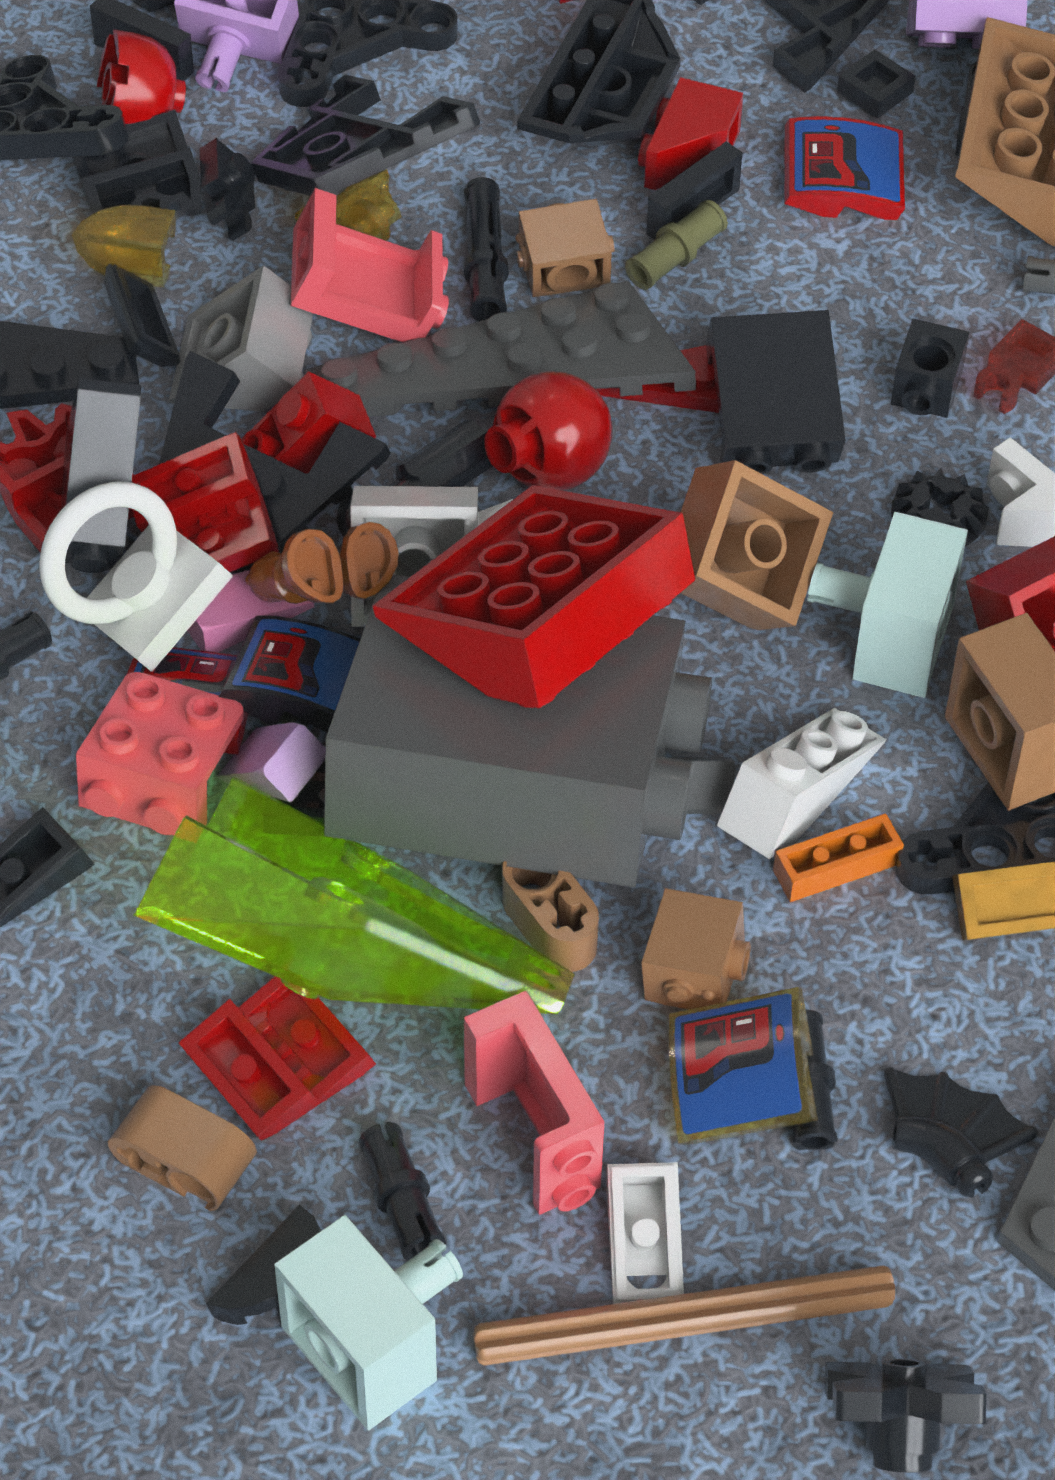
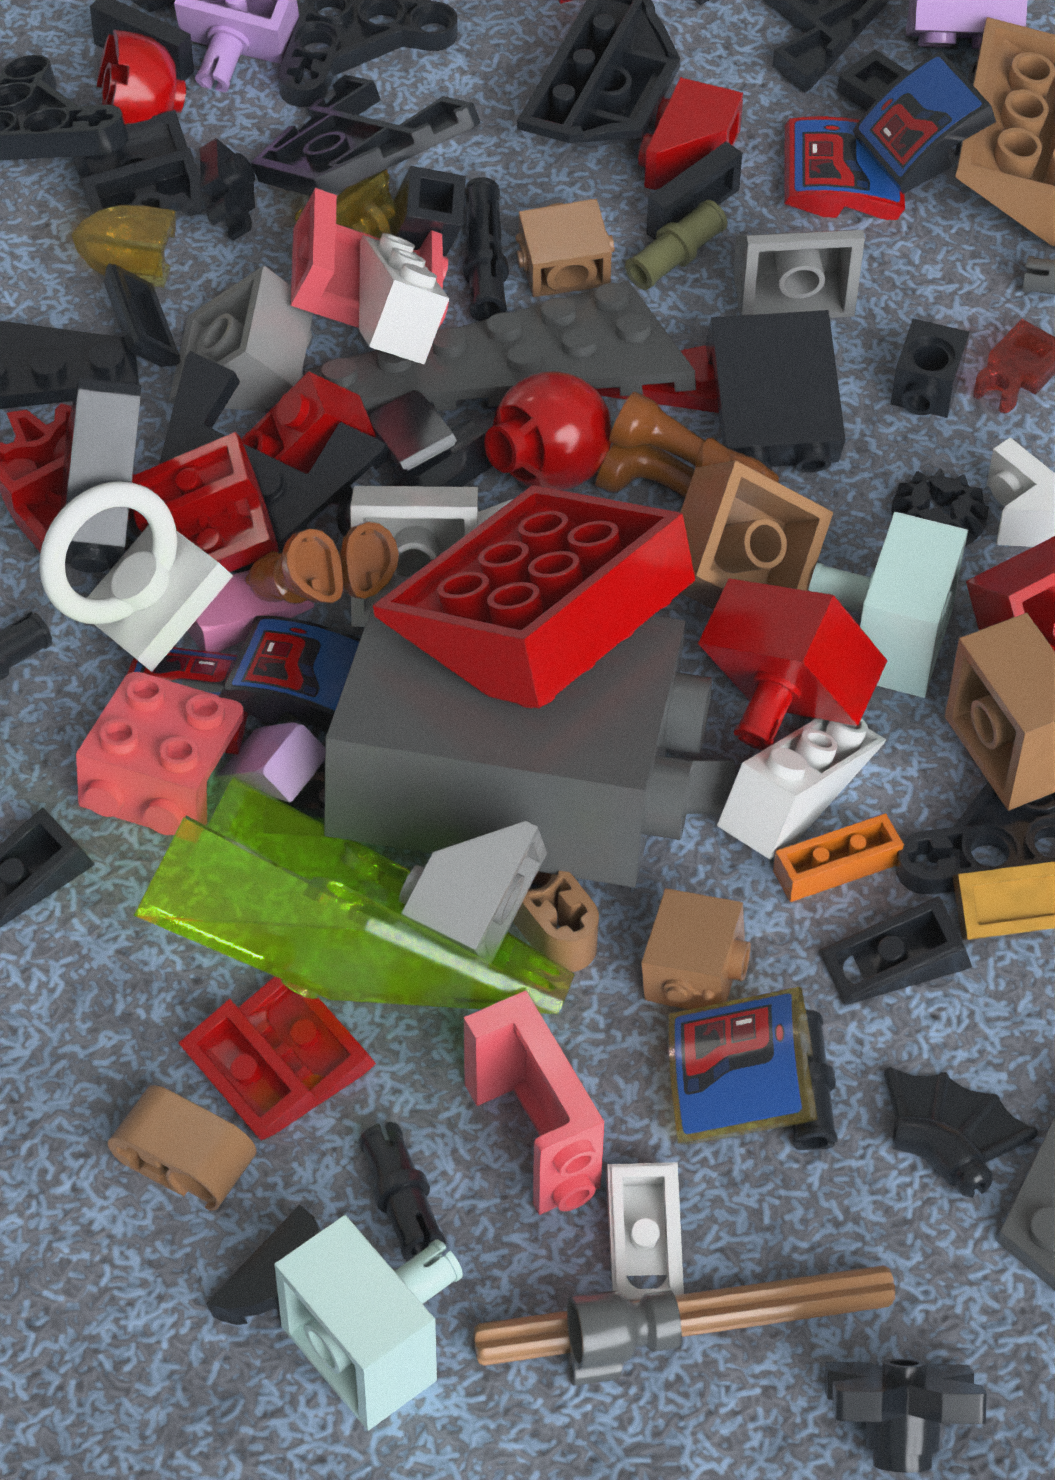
(398, 298): none -> white slope
(411, 430): none -> black slope
(429, 202): none -> black brick
(475, 887): none -> light grey slope
(609, 1328): none -> dark grey piece
(638, 444): none -> dark orange piece
(790, 656): none -> red brick
(798, 272): none -> light grey slope
(898, 952): none -> black slope
(920, 120): none -> slope

